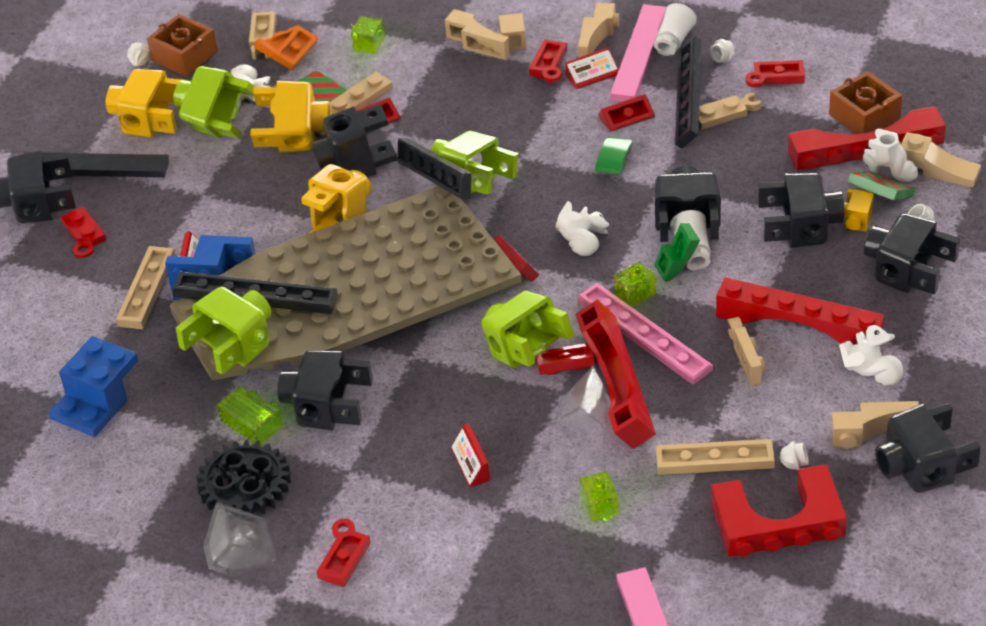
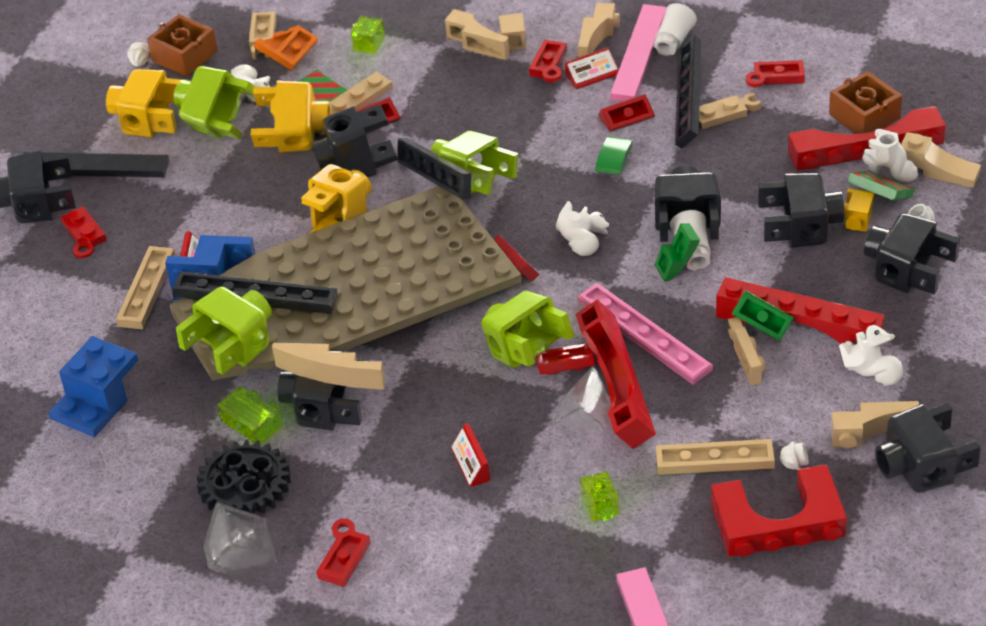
(320, 364): none -> tan slope
(635, 284): clear neon green brick -> none
(722, 51): white plate -> none
(762, 315): none -> green slope

